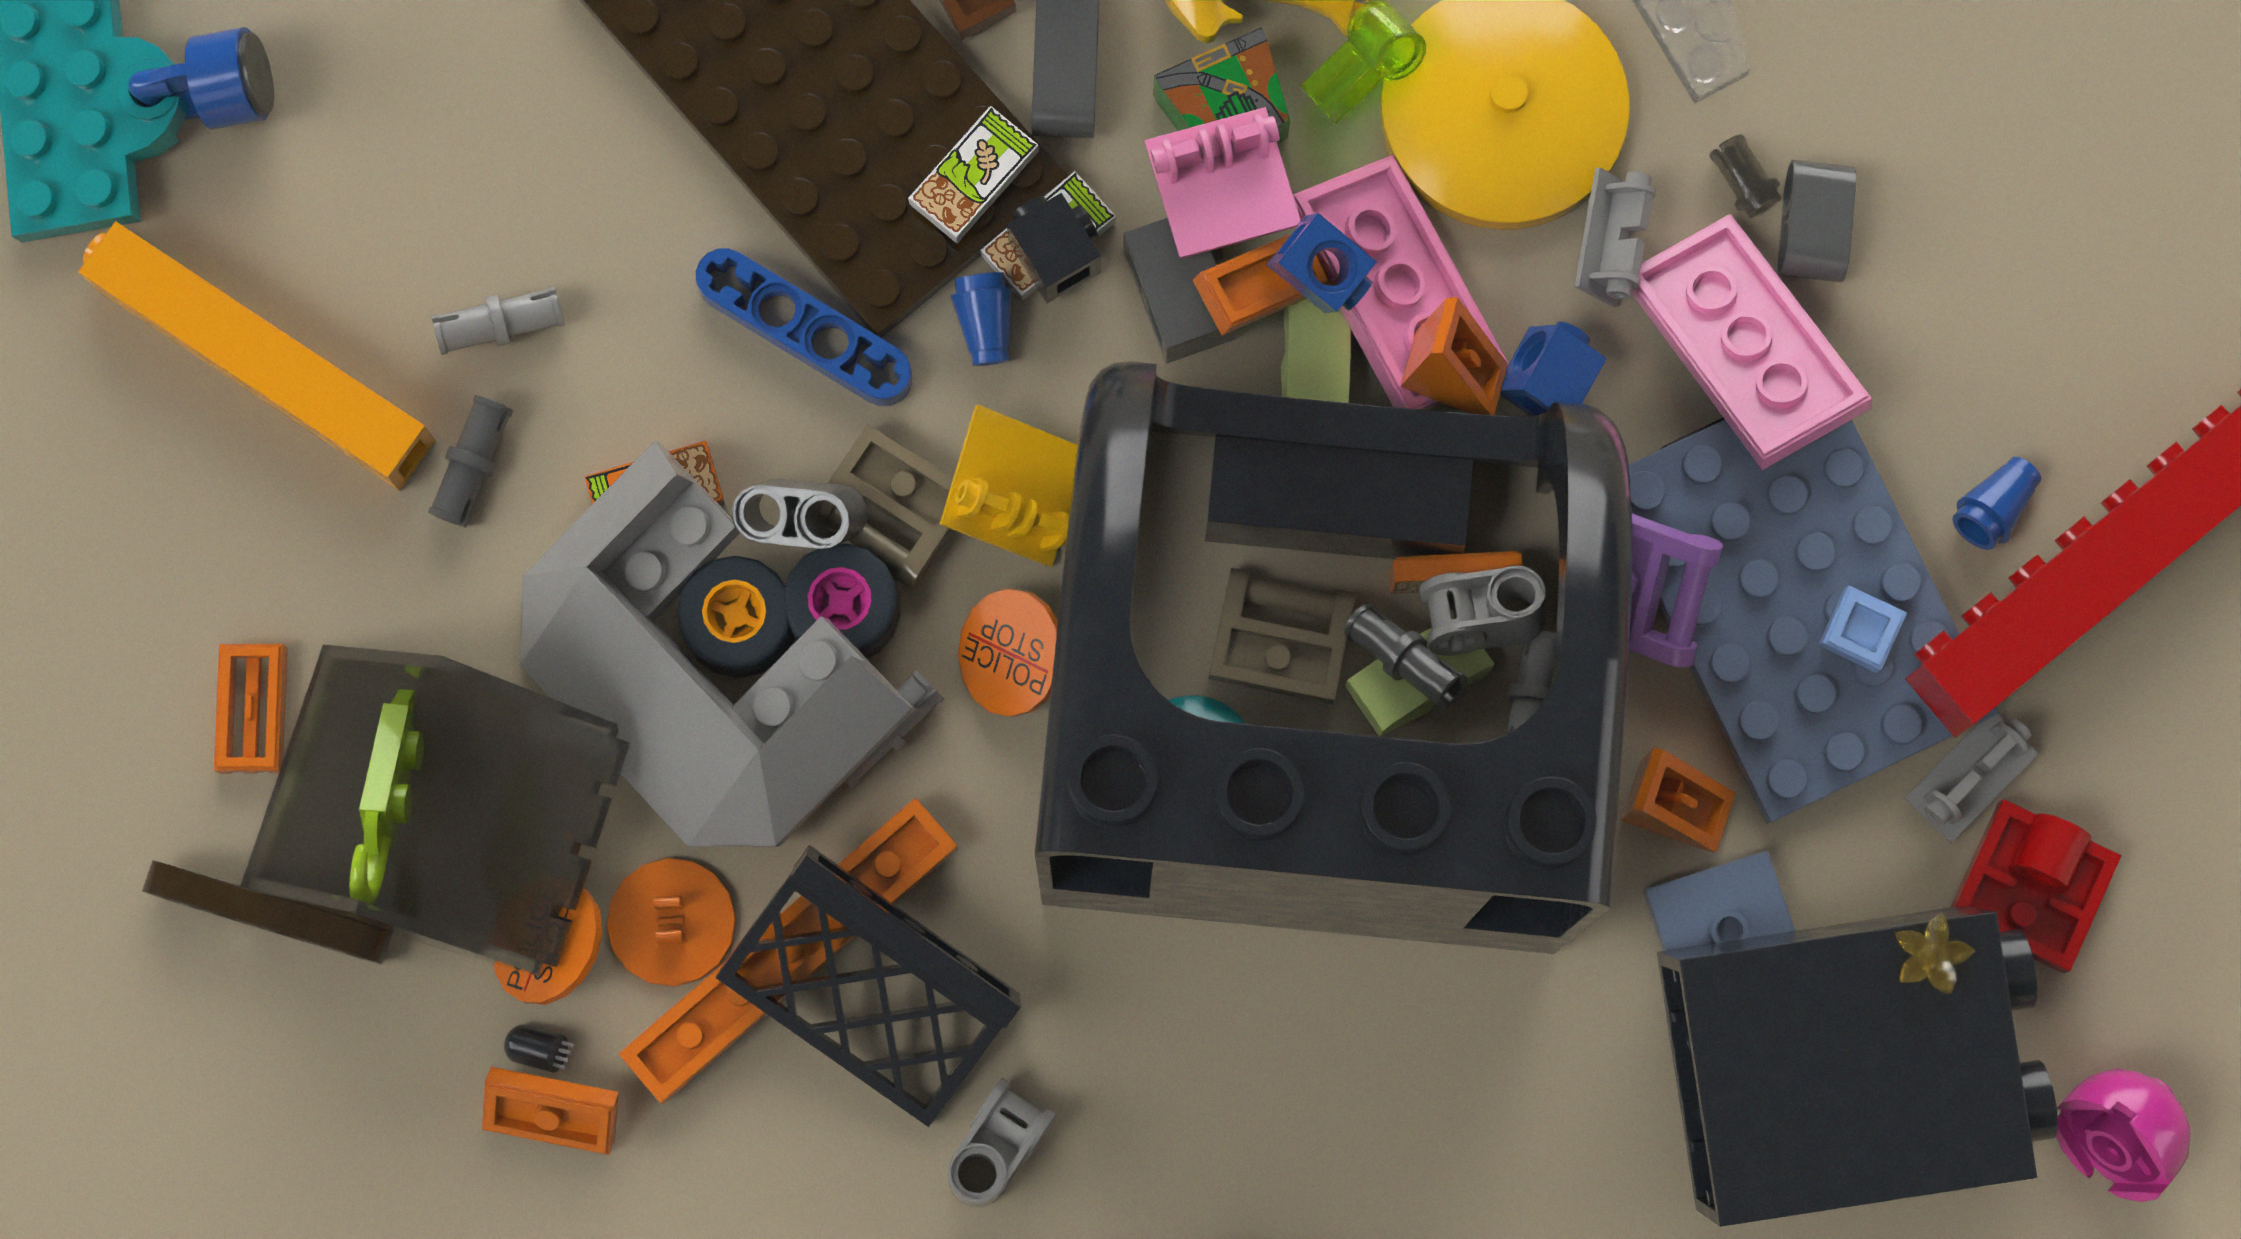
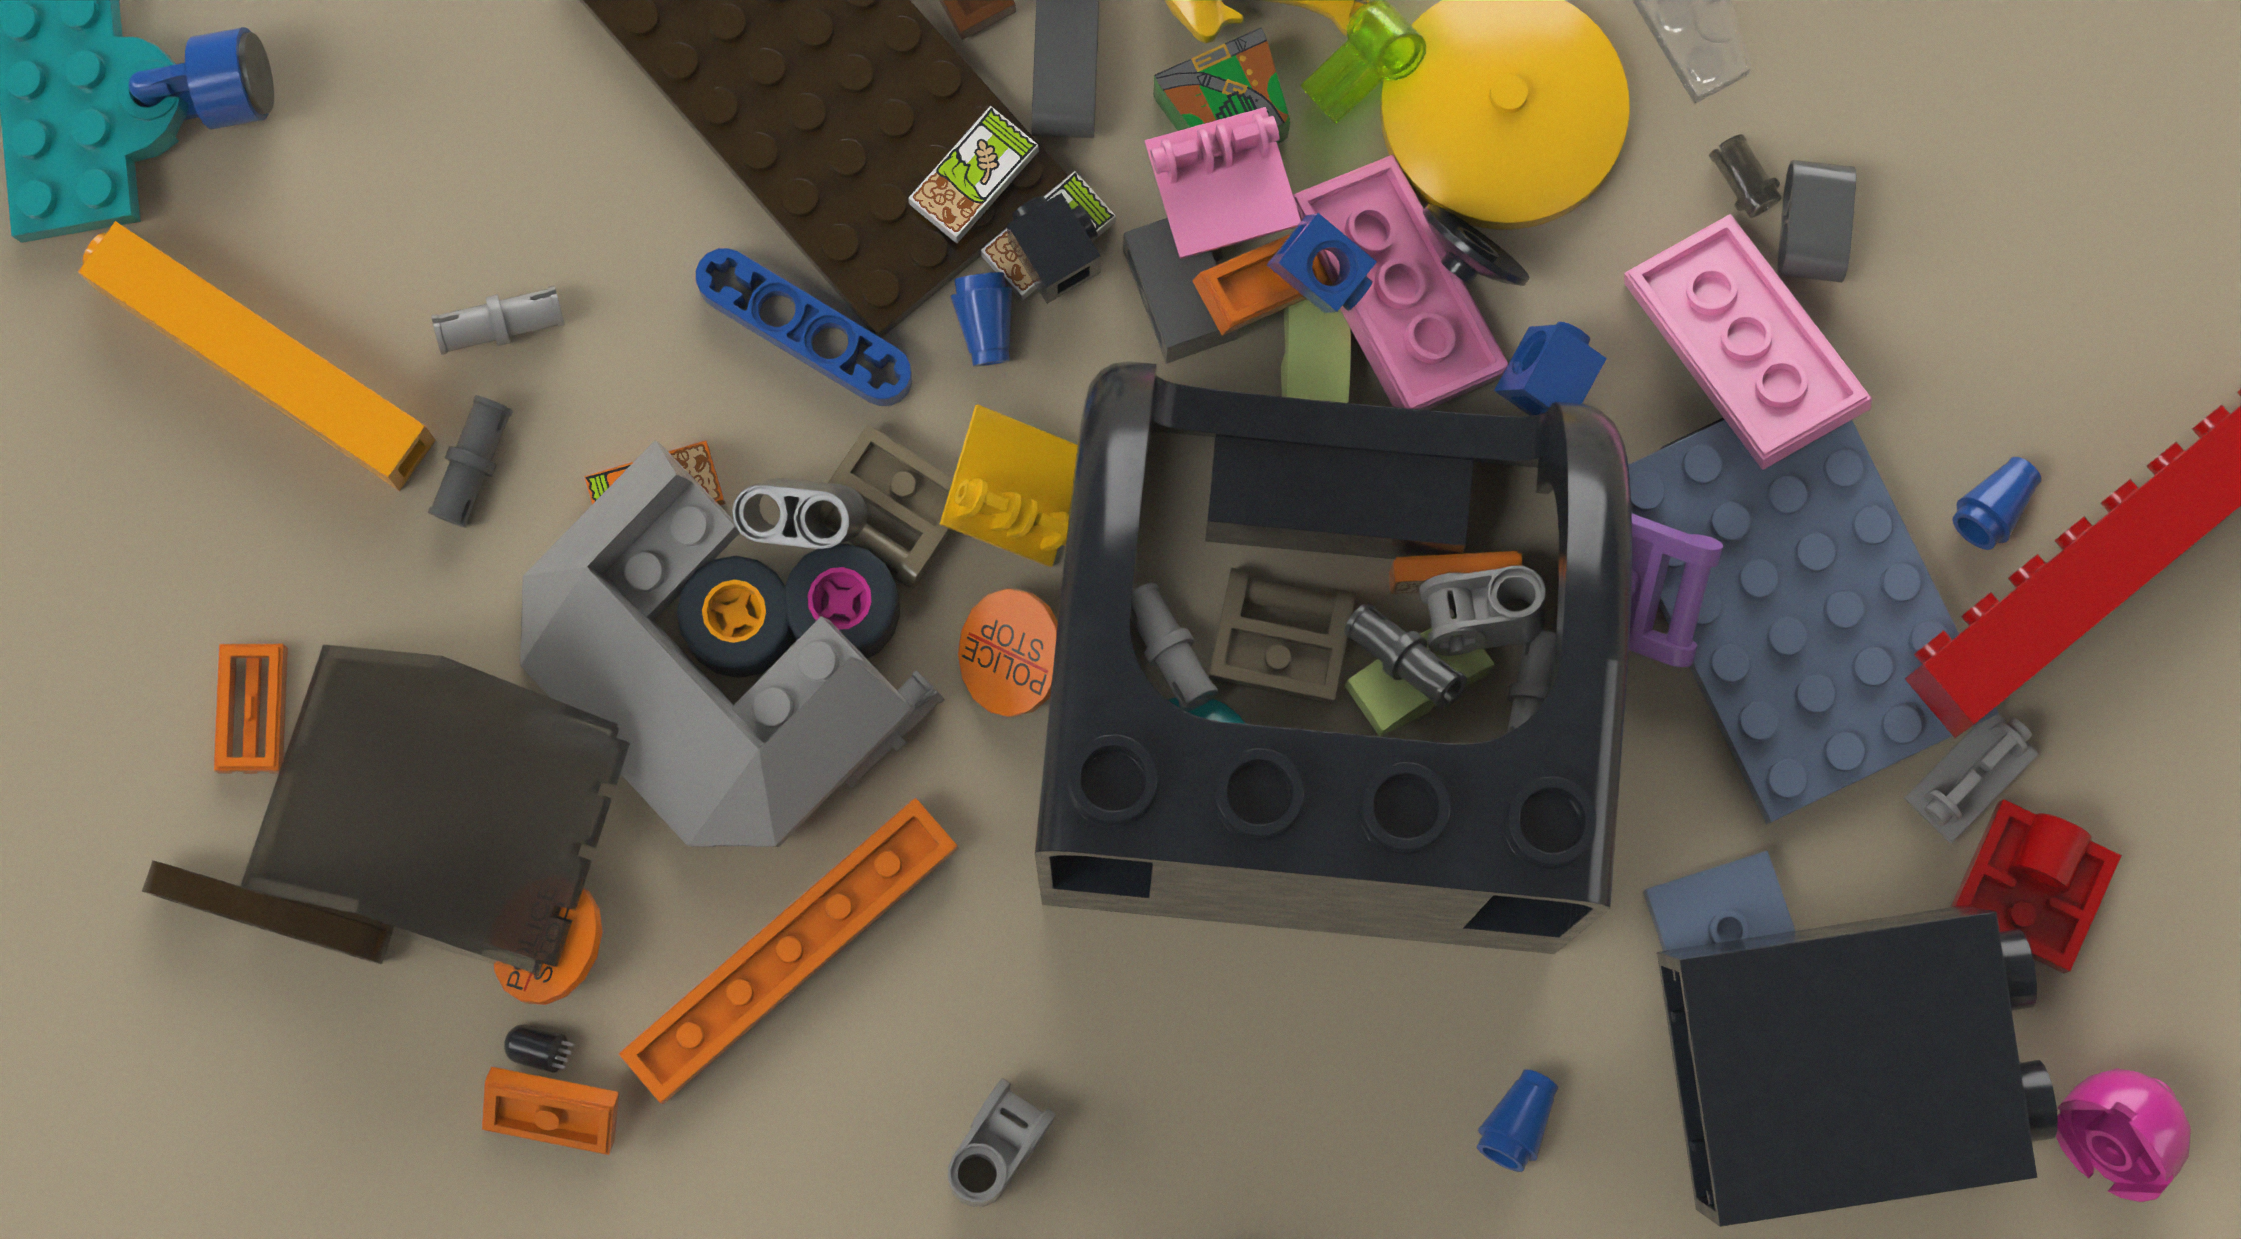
(386, 794): lime plate -> none
(671, 922): orange piece -> none
(902, 940): black fence -> none
(1170, 648): none -> light grey pin
(1455, 361): orange slope -> none
(1471, 250): none -> black dish
(1518, 1122): none -> blue cone
(1608, 257): light grey hinge -> none
(1678, 801): orange slope -> none
(1862, 629): light blue tile -> none
(1932, 955): clear yellow plant -> none

